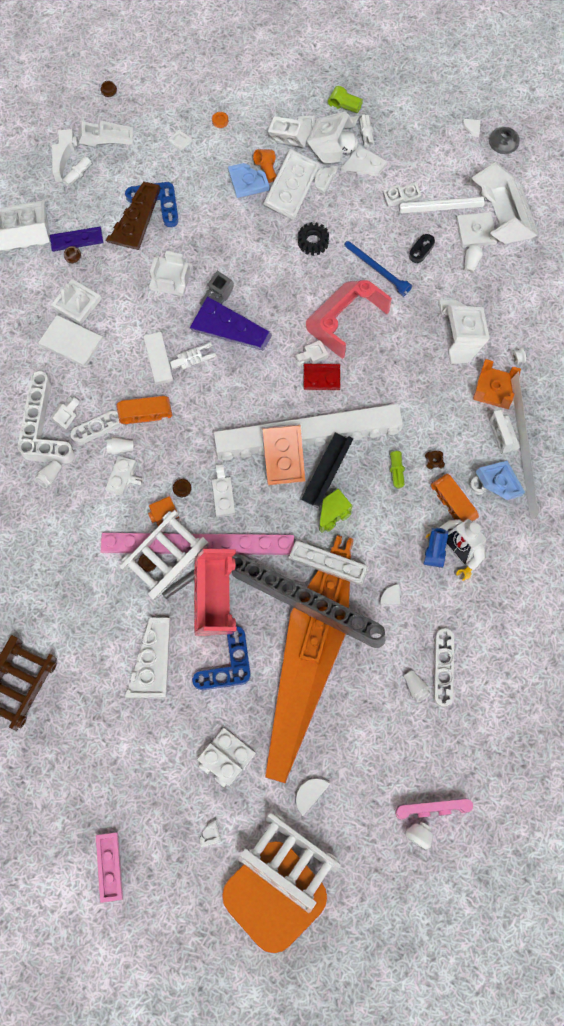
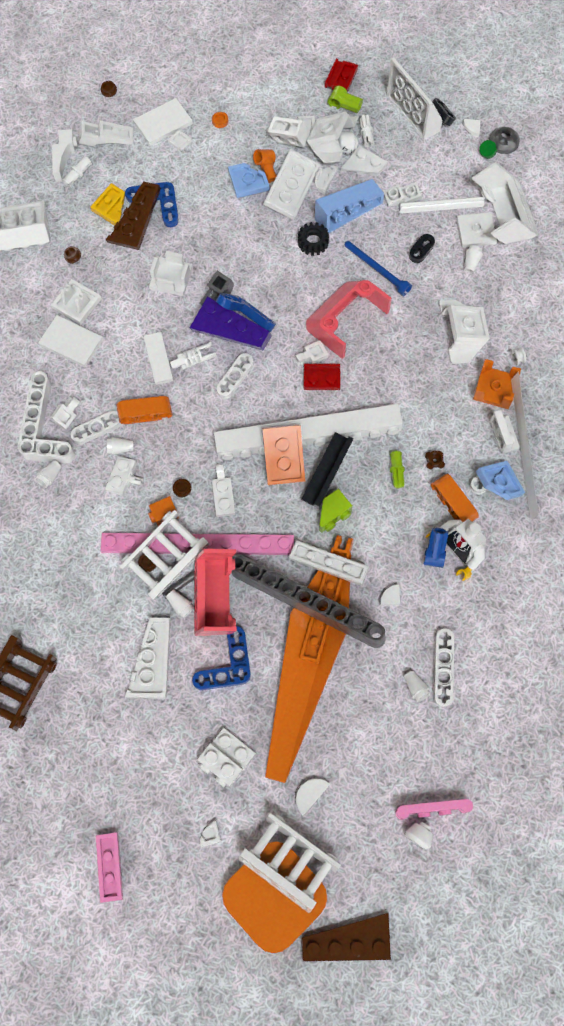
(76, 238): dark purple tile -> none
(110, 204): none -> yellow wing
(162, 121): none -> white tile
(180, 604): none -> white cone
(235, 368): none -> white beam
(236, 303): none -> blue beam
(341, 74): none -> red plate
(347, 204): none -> light blue wedge
(351, 942): none -> reddish brown wing
(412, 102): none -> white slope
(446, 115): none -> black beam
(488, 149): none -> green tile

